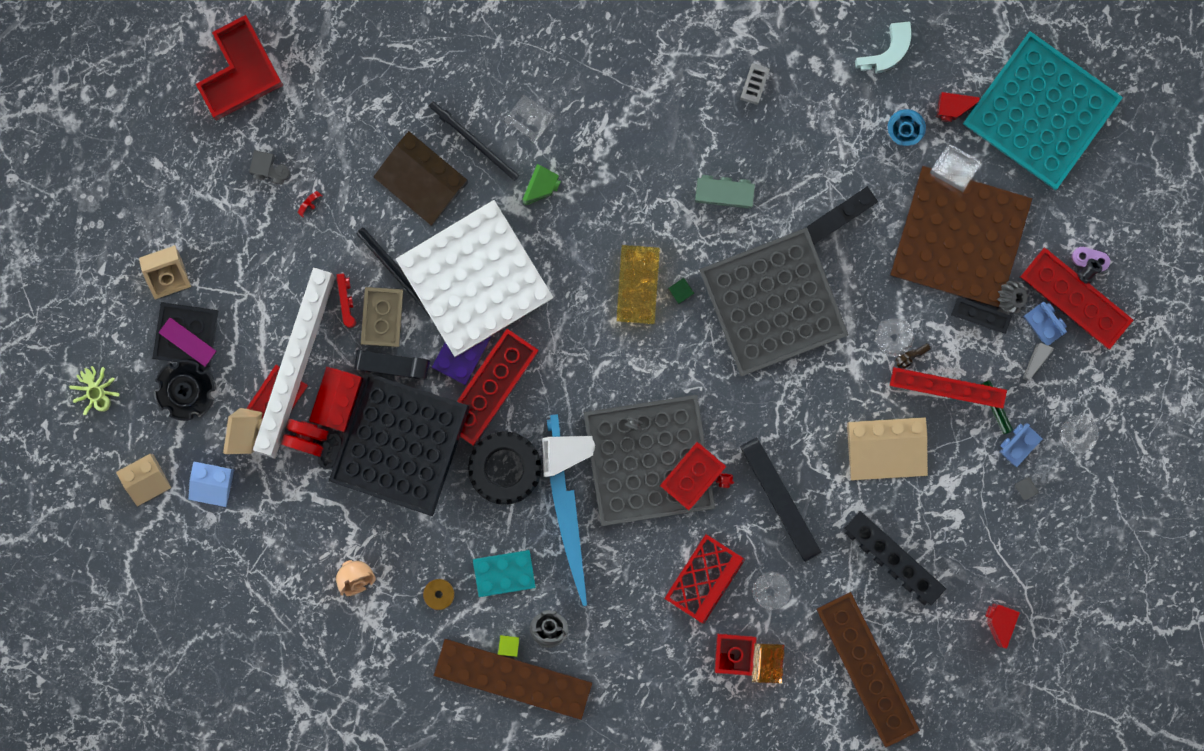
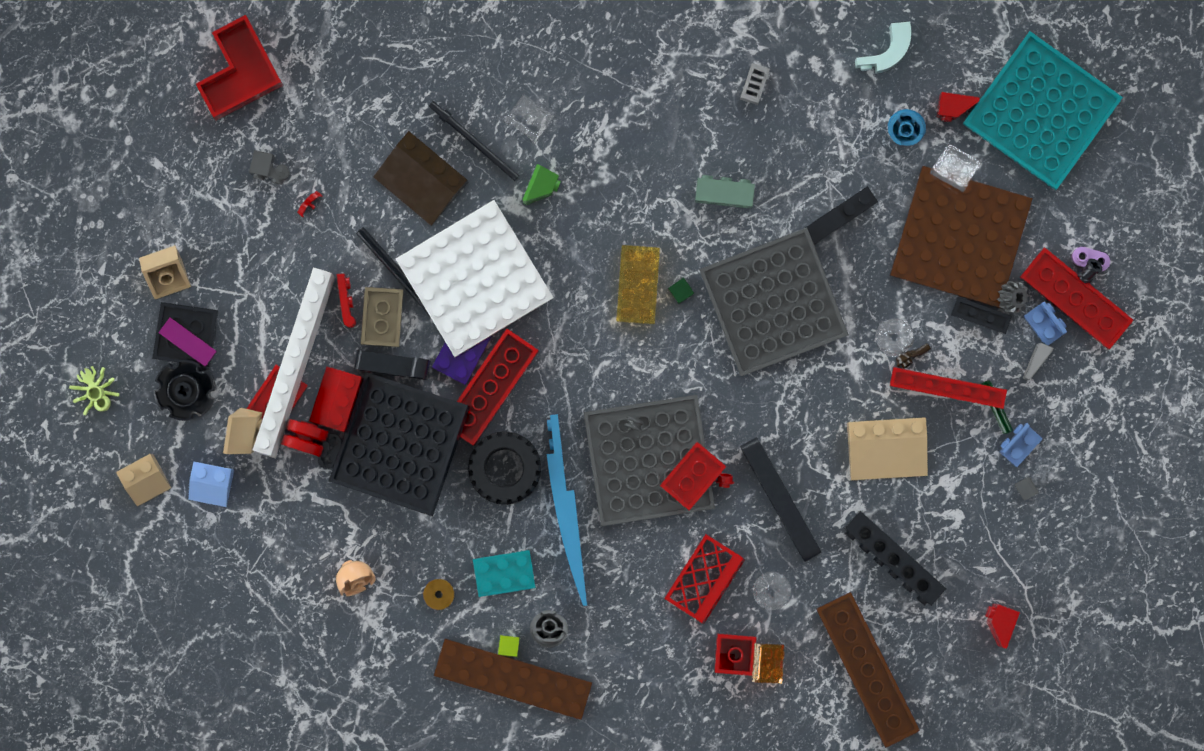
(564, 452): white slope -> none
(1084, 425): clear plate -> none

